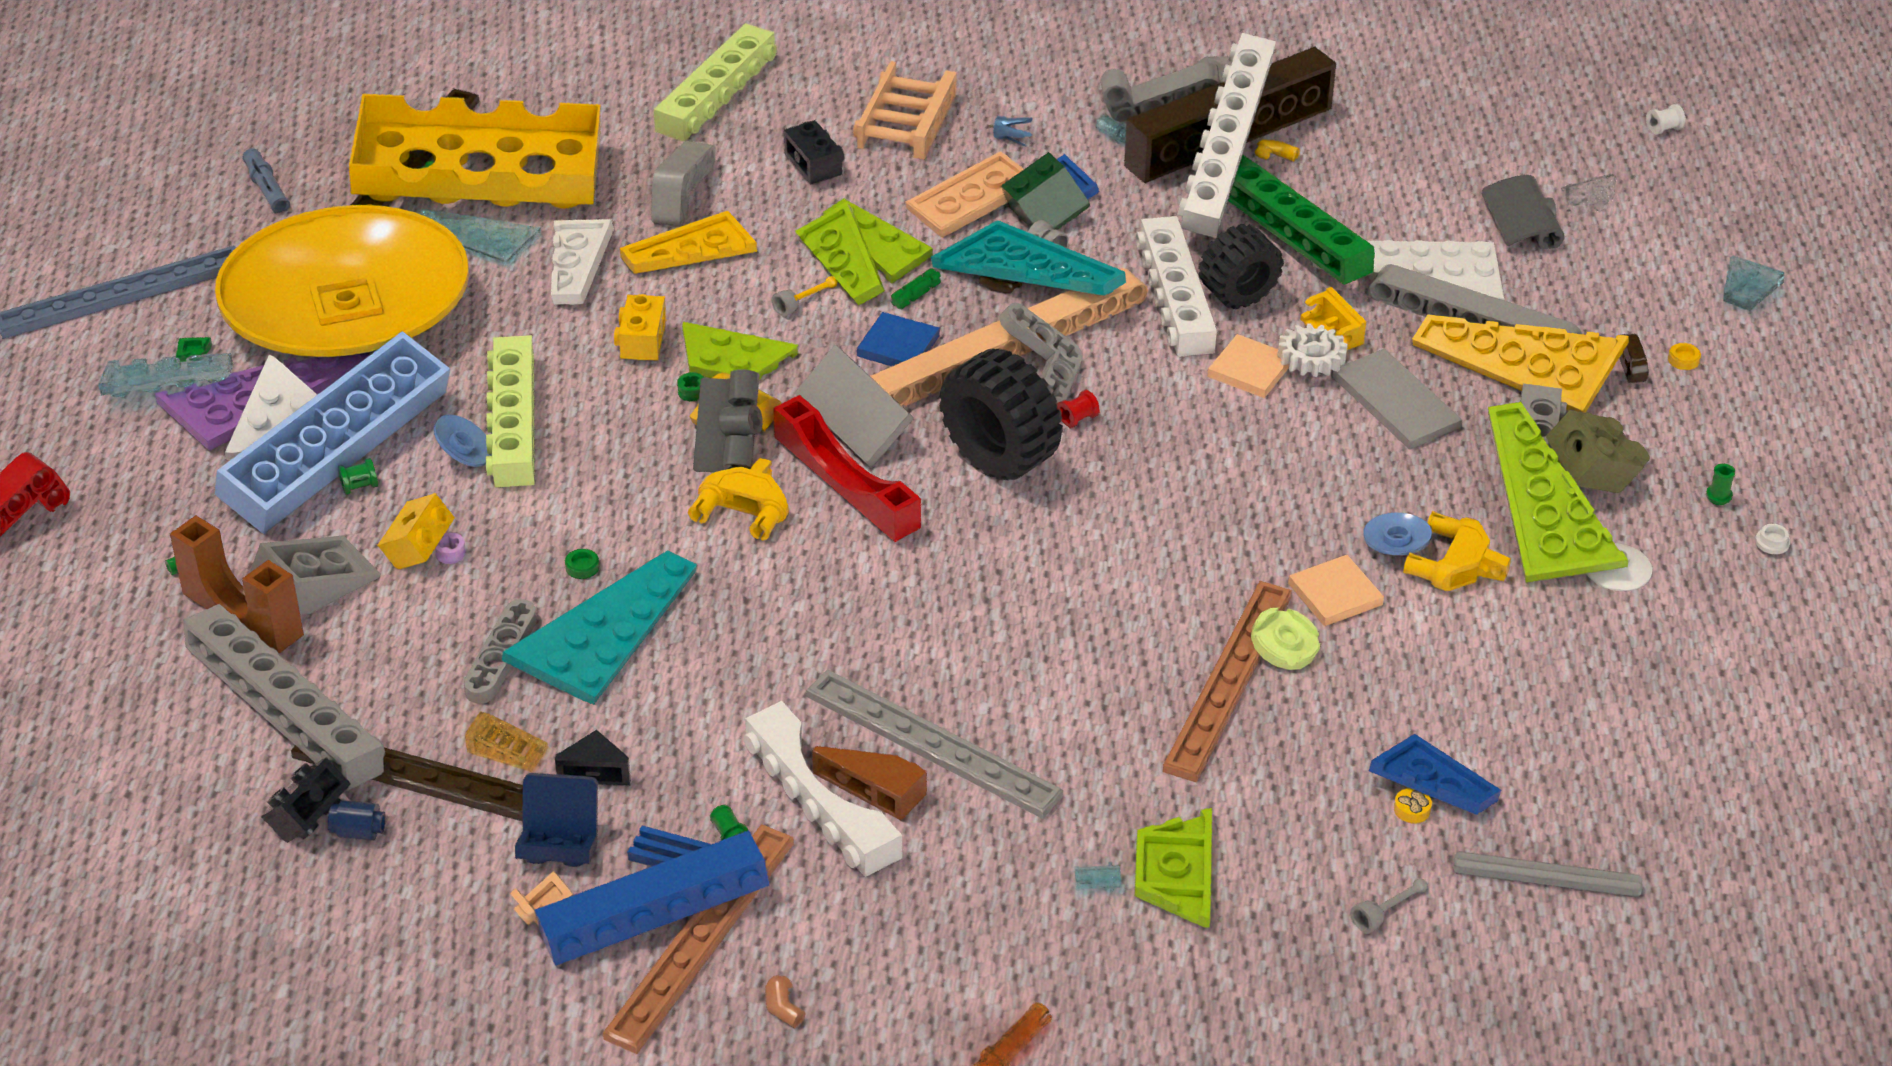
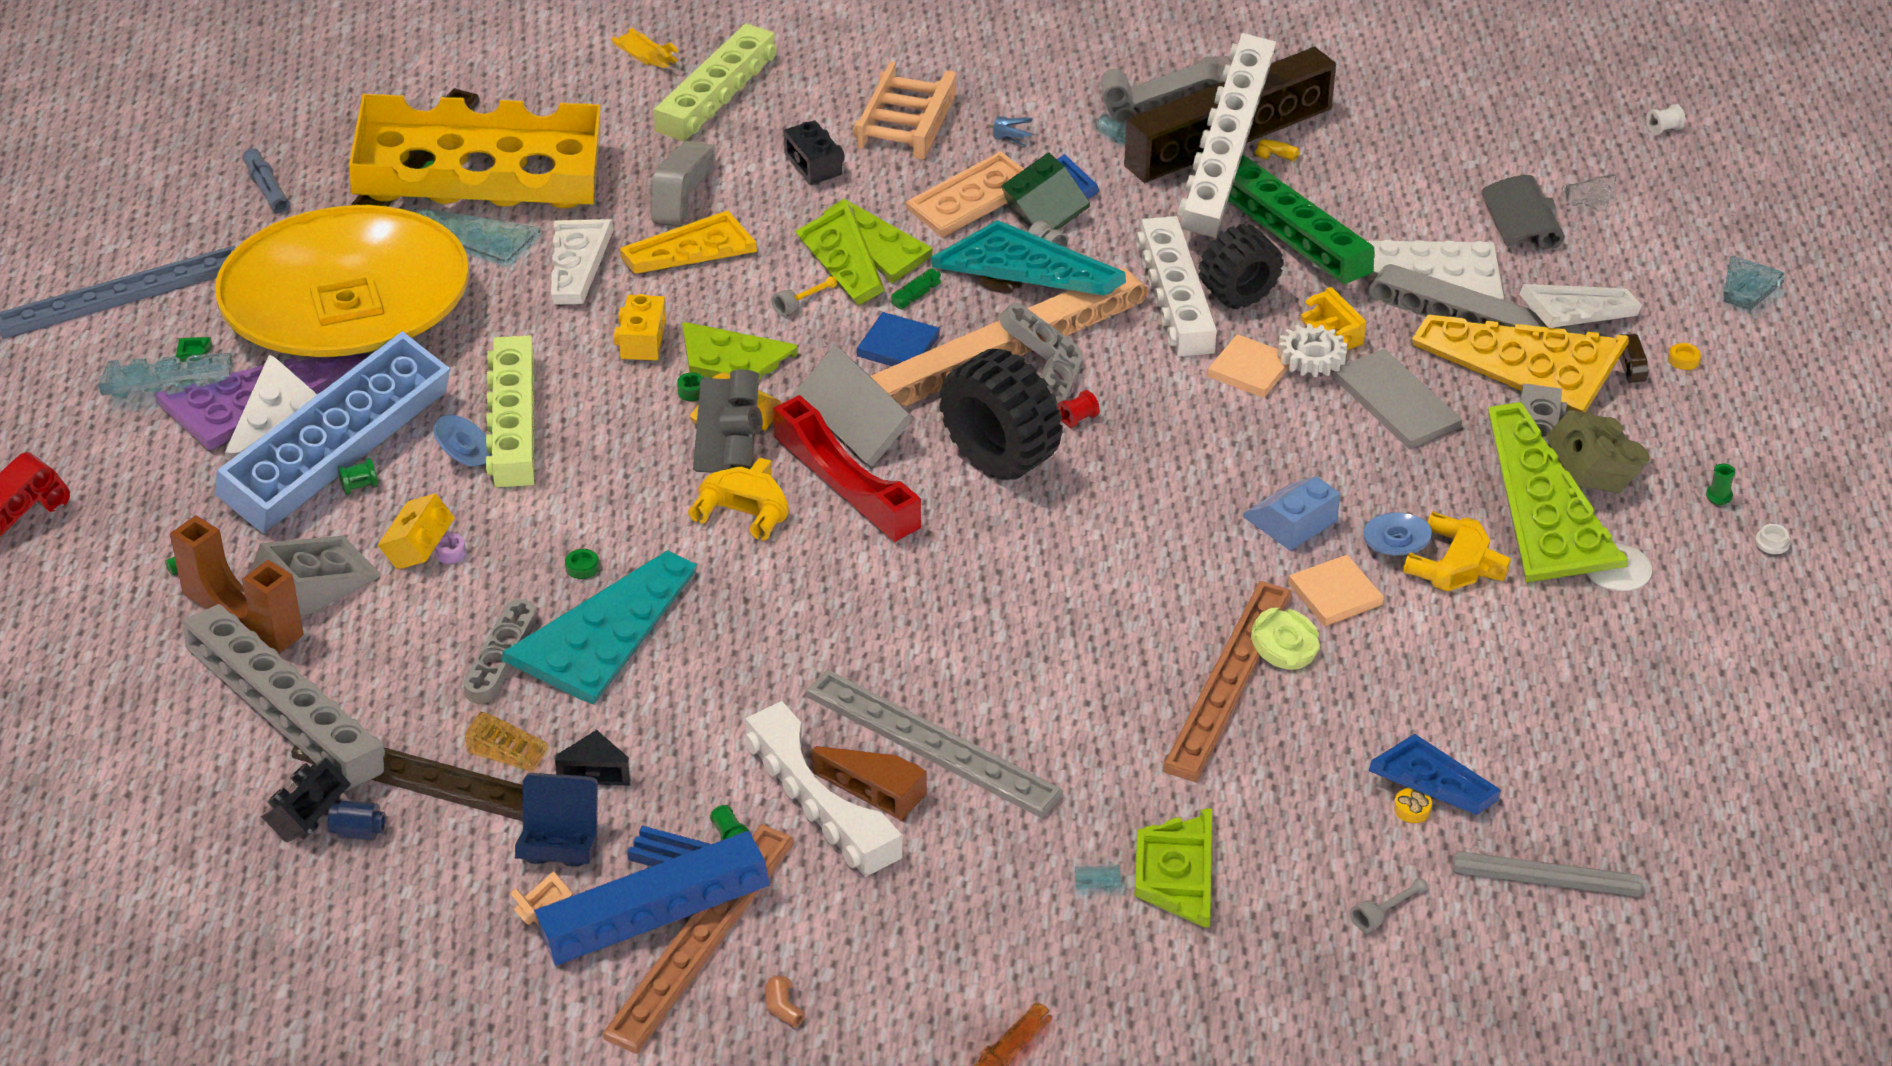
(646, 50): none -> yellow arm
(1296, 512): none -> medium blue slope
(1577, 304): none -> white wing

